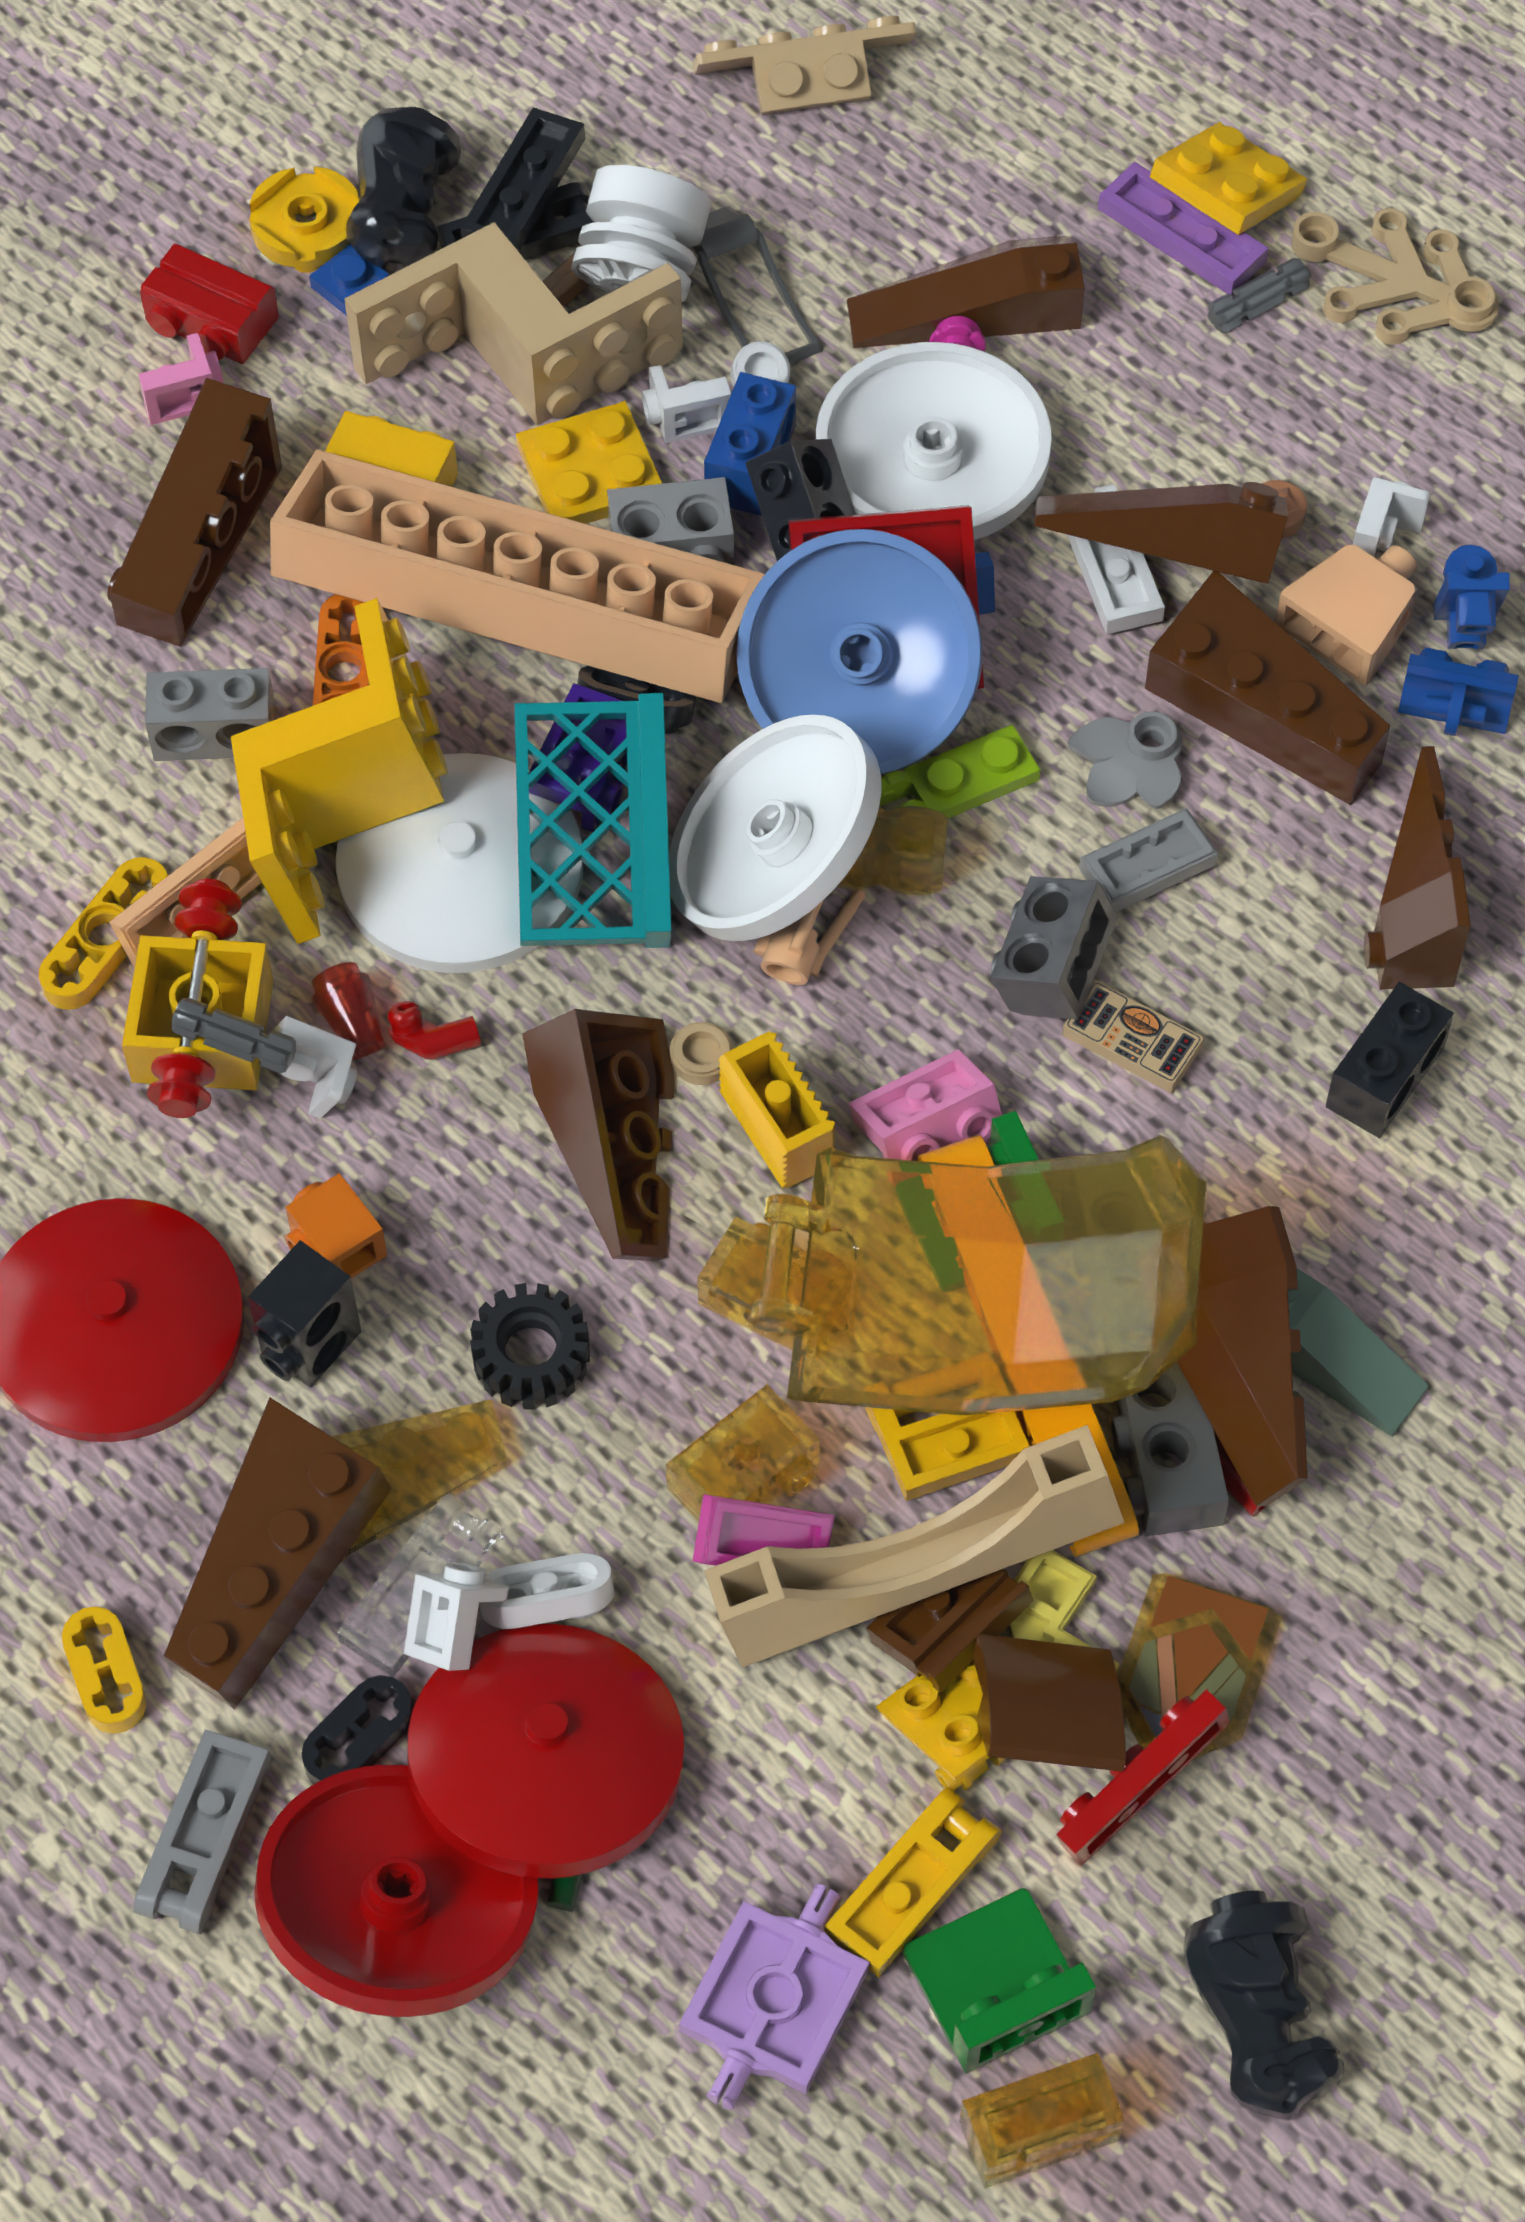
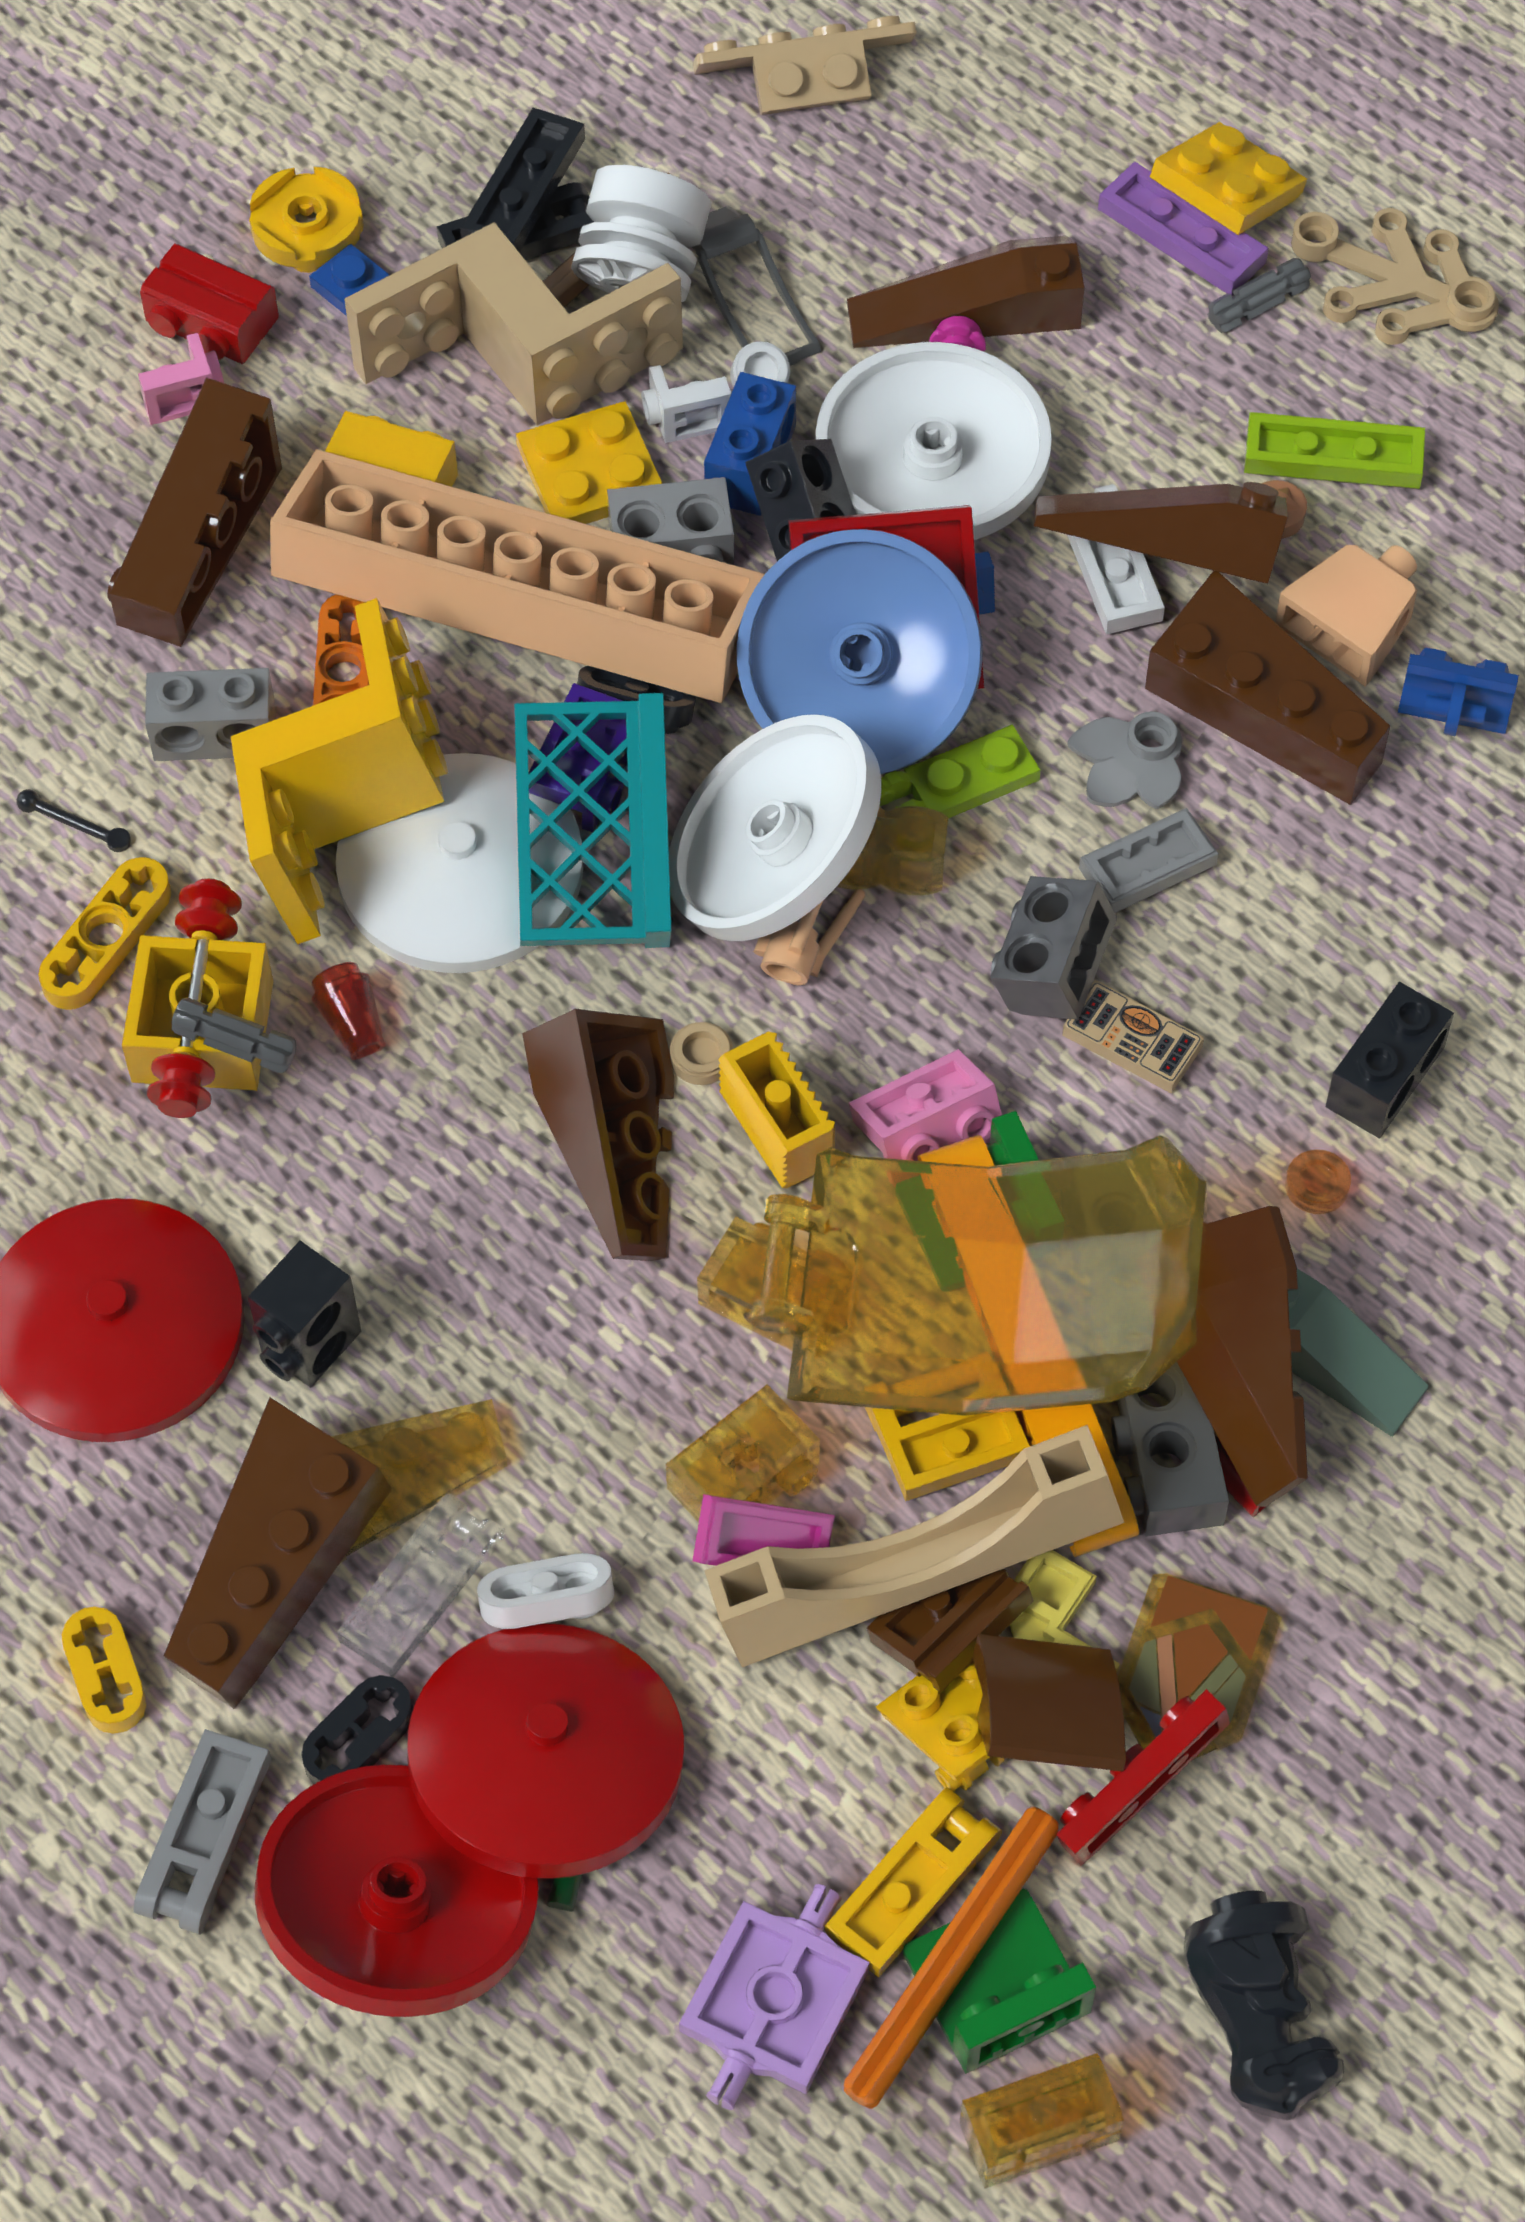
(116, 839): none -> black hinge
(156, 910): light nougat tile -> none
(322, 1060): white bracket -> none
(336, 1225): orange brick -> none
(397, 168): black animal -> none
(426, 1038): red arm -> none
(446, 1614): white bracket -> none
(523, 1312): black tyre -> none
(950, 1958): none -> orange axle
(1318, 1181): none -> clear orange tile
(1334, 450): none -> lime plate
(1385, 509): white bracket -> none
(1424, 900): reddish brown wedge -> none
(1470, 596): blue hips -> none

